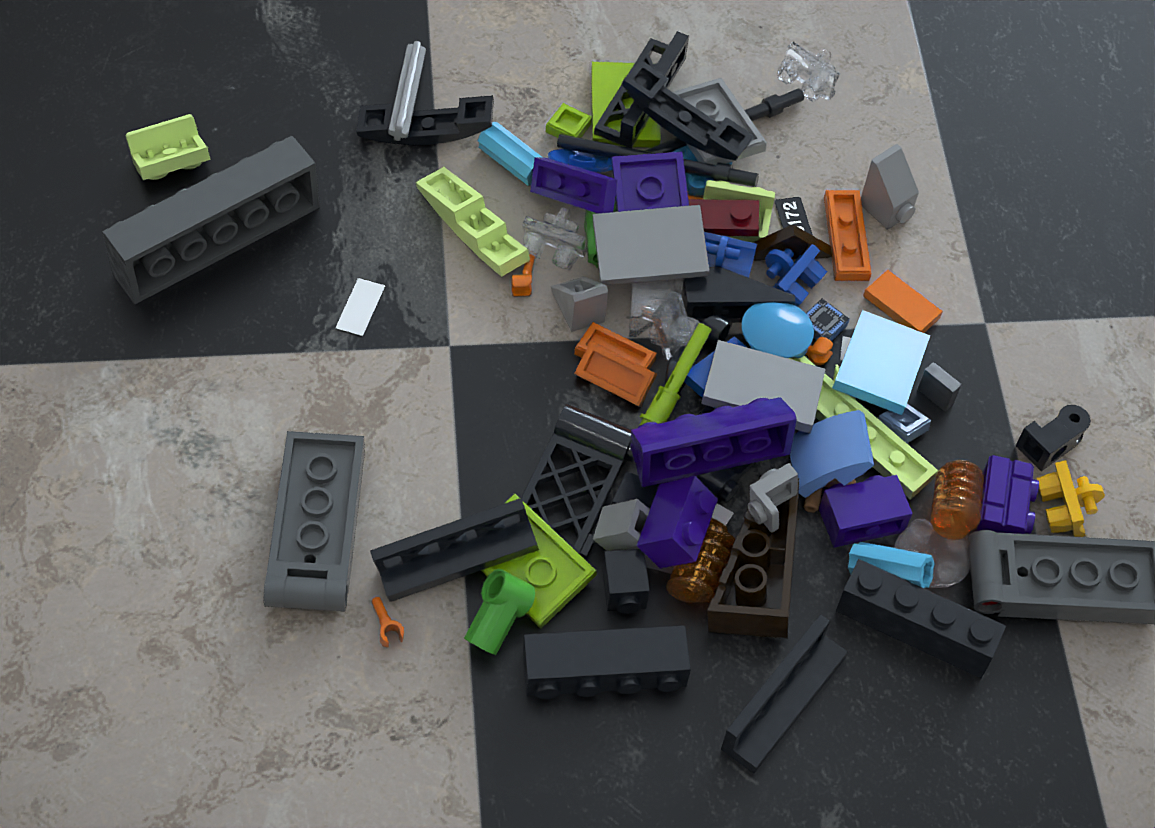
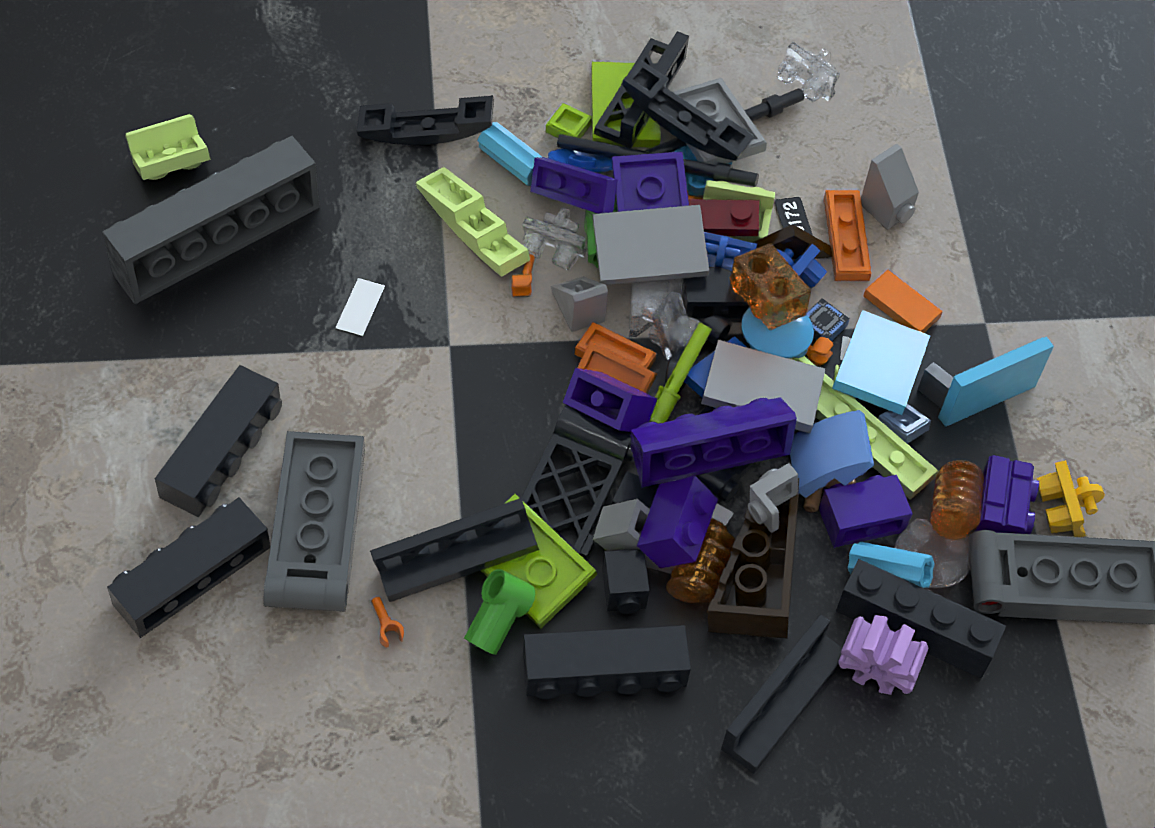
(188, 566): none -> black brick
(219, 441): none -> black brick
(407, 91): light grey axle -> none
(609, 400): none -> dark purple brick
(770, 286): none -> clear orange brick
(883, 654): none -> lavender gear
(995, 381): none -> medium azure tile
(1056, 438): black leg -> none

